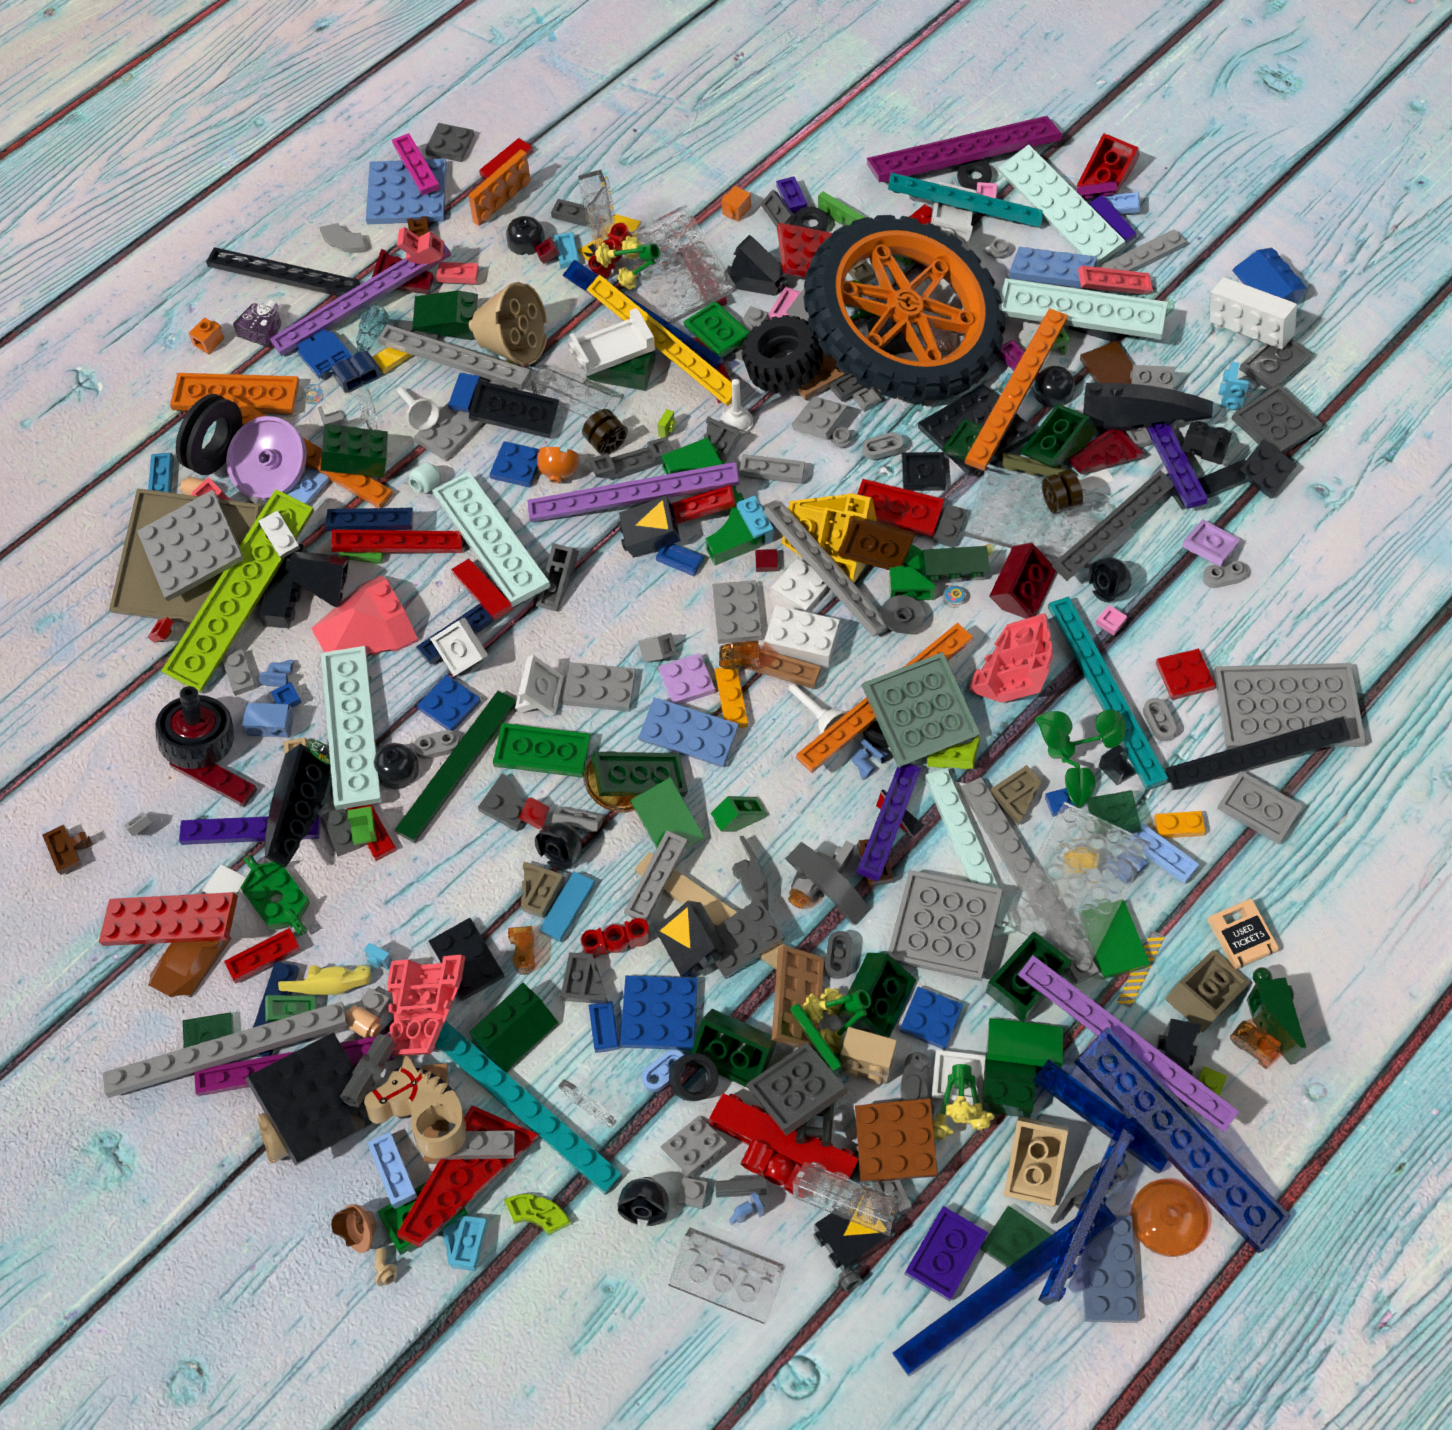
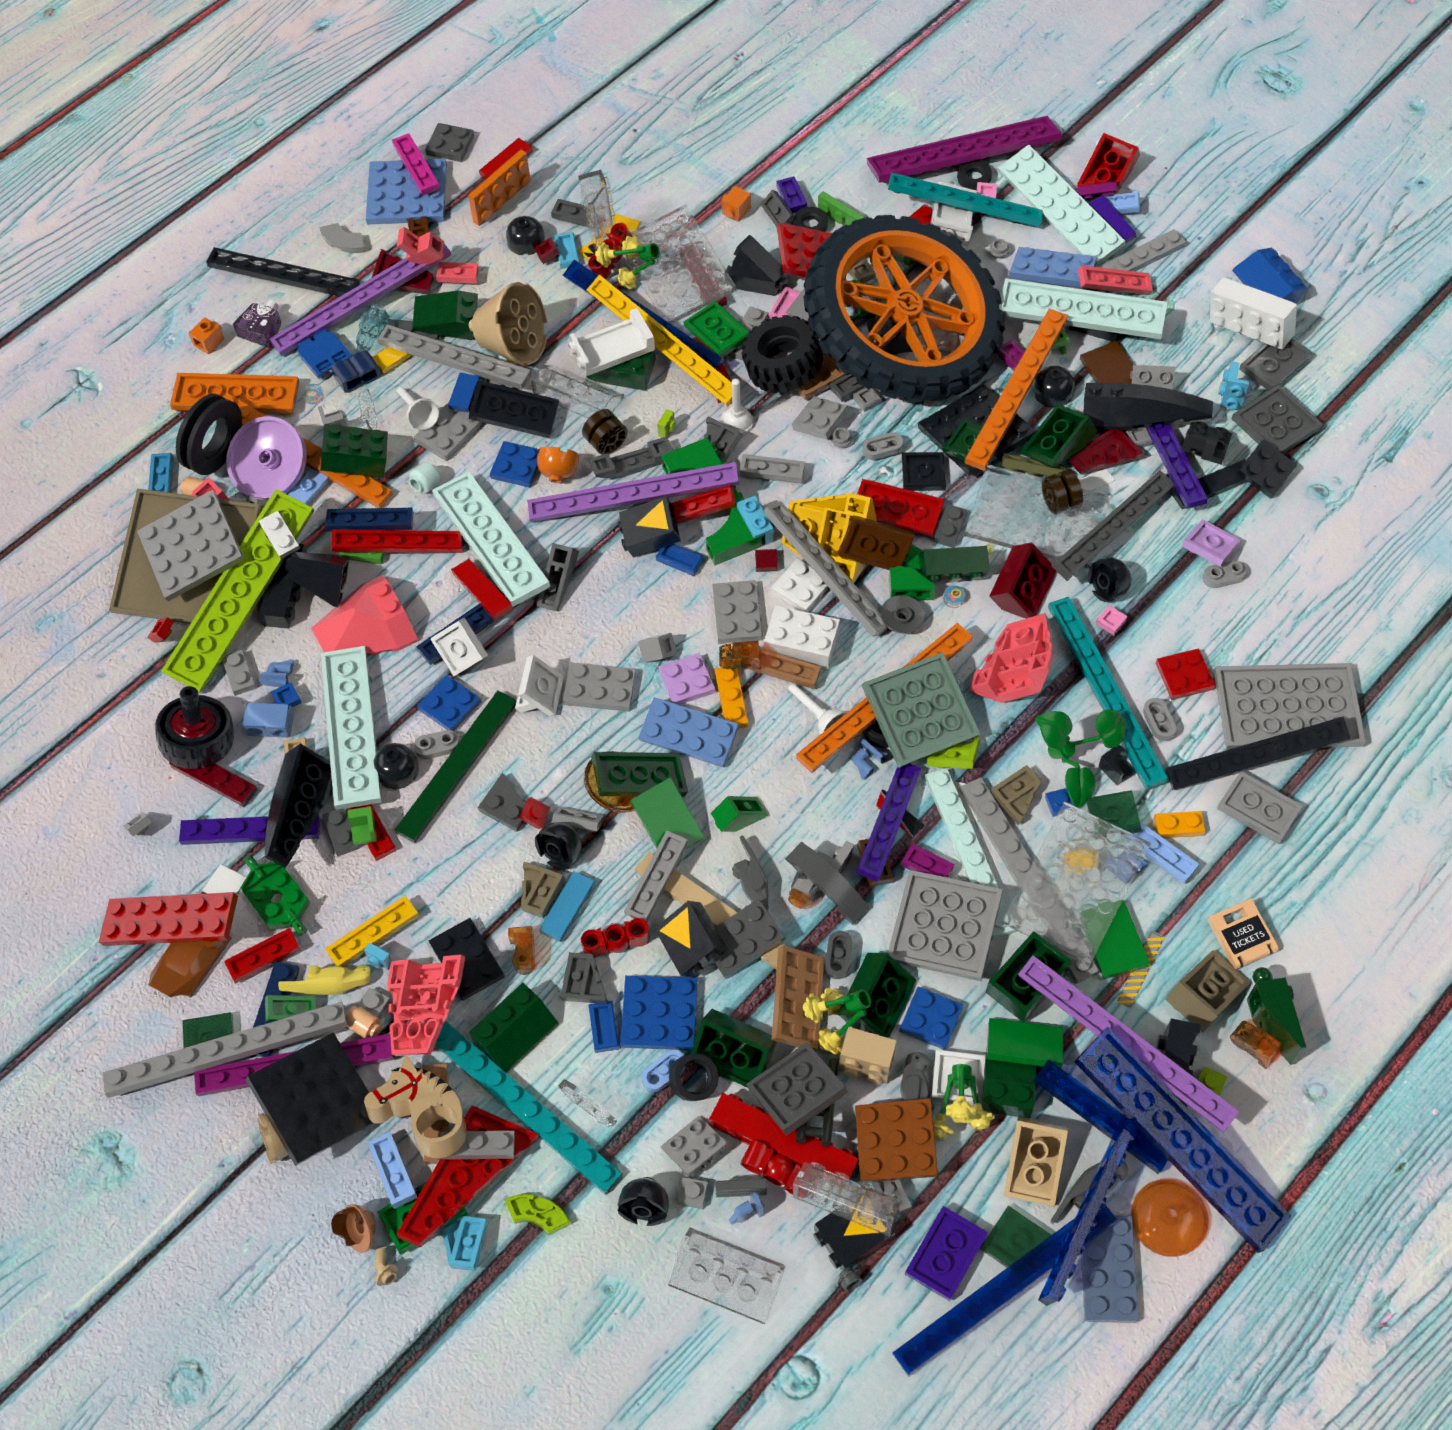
(63, 848): reddish brown plate -> none
(319, 750): piece -> none
(368, 1070): dark grey piece -> none
(372, 931): none -> yellow plate
(542, 750): green plate -> none
(816, 1039): green tile -> none
(926, 862): none -> magenta plate

